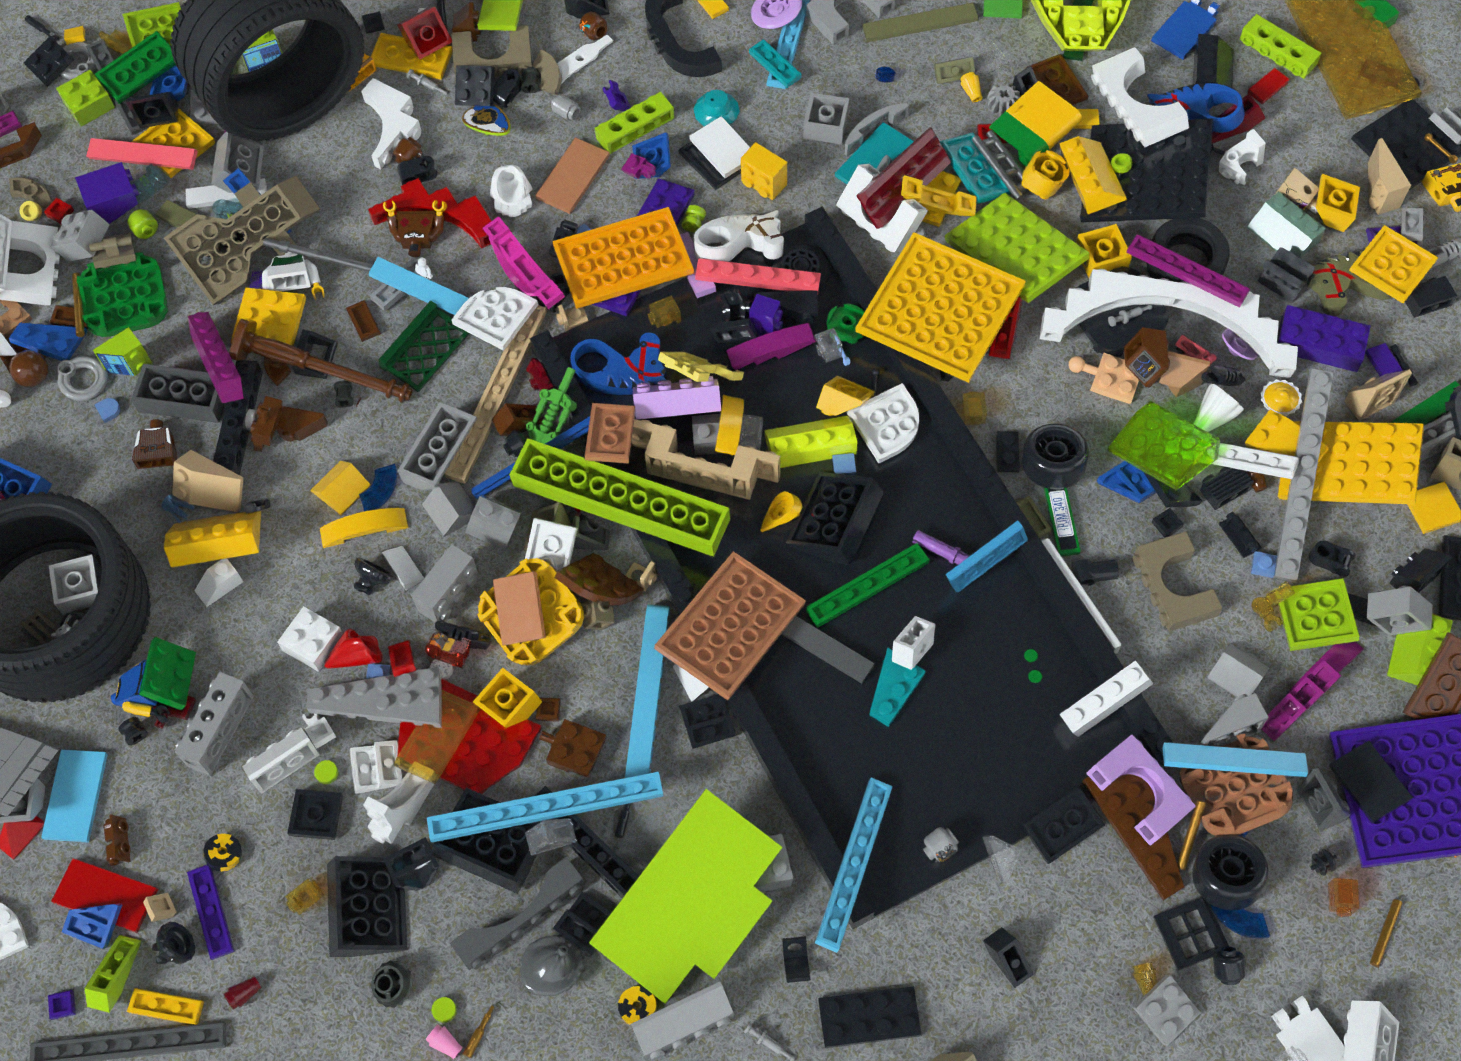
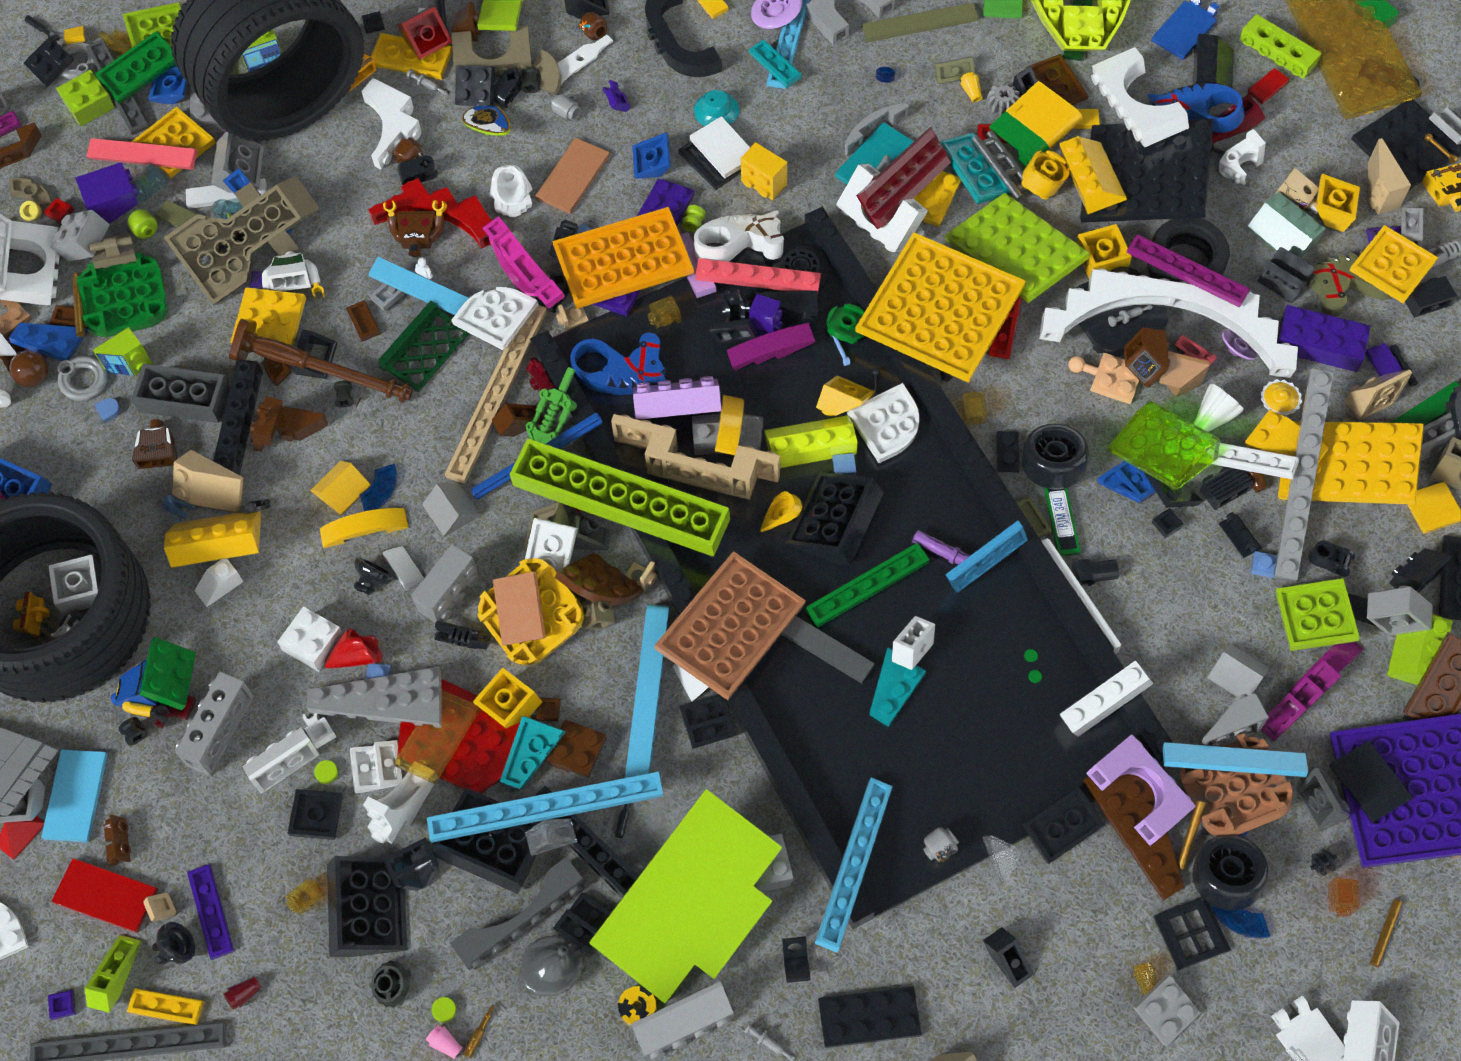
(32, 614): none -> light orange hips
(92, 924): blue wing -> none
(154, 109): black slope -> none
(215, 357): magenta brick -> none
(222, 842): piece -> none
(250, 417): white tile -> none
(285, 247): flat silver bar -> none
(401, 658): red tile -> none
(435, 447): light grey slope -> none
(446, 669): white tile -> none
(448, 649): clear red leg -> none
(493, 521): light grey slope -> none
(514, 443): black cone -> none
(529, 750): none -> teal wing
(610, 433): nougat tile -> none
(634, 122): lime brick -> none
(637, 166): magenta plate -> none
(696, 367): light yellow wing -> none
(826, 118): light grey brick -> none
(829, 345): clear brick -> none
(937, 200): yellow slope -> none
(1121, 163): lime tile -> none
(1174, 609): dark tan arch -> none
(1223, 376): black hinge -> none
(1229, 965): black head -> none
(1264, 608): clear yellow bar -> none

